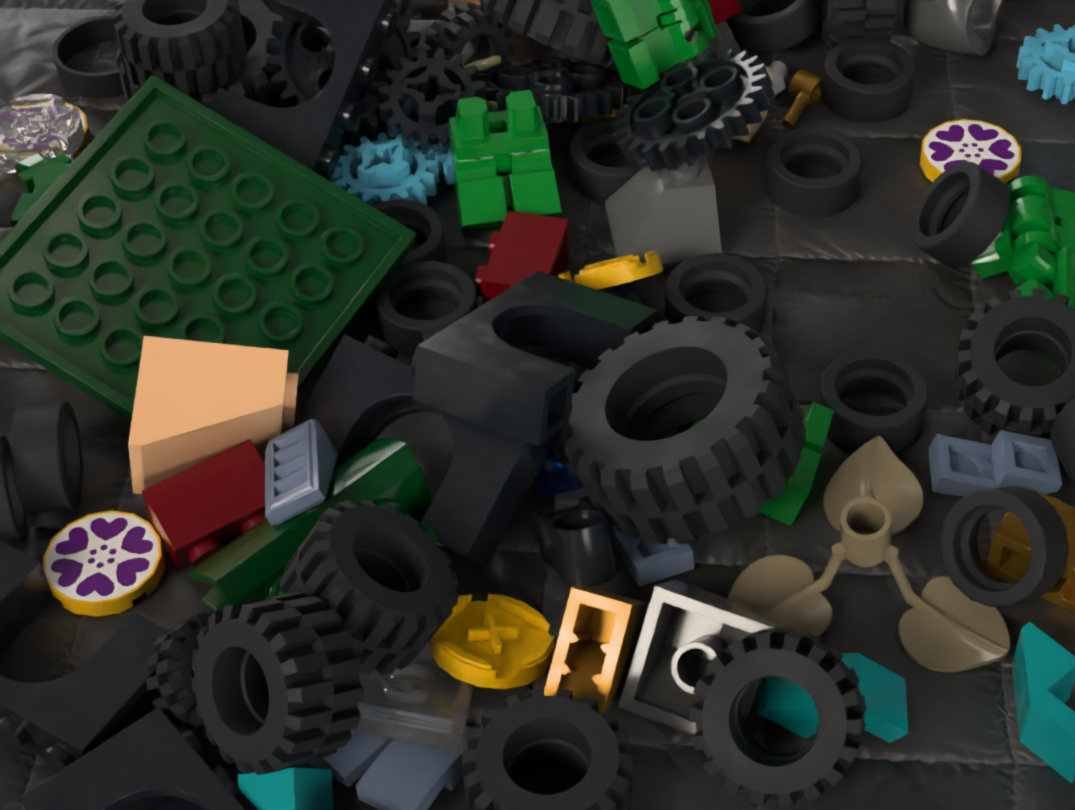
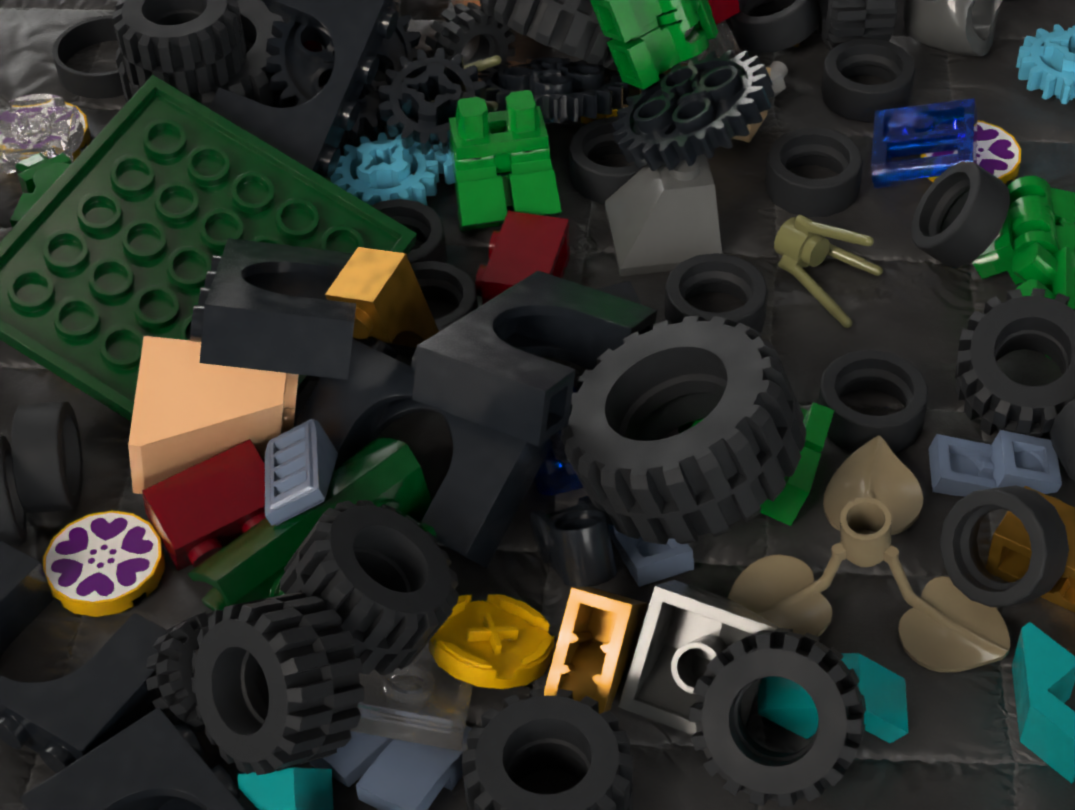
(271, 310): none -> black arch
(385, 296): none -> pearl gold arch
(616, 271): yellow tile -> none
(804, 244): none -> olive plant
(805, 89): pearl gold hand -> none
(922, 131): none -> clear blue plate

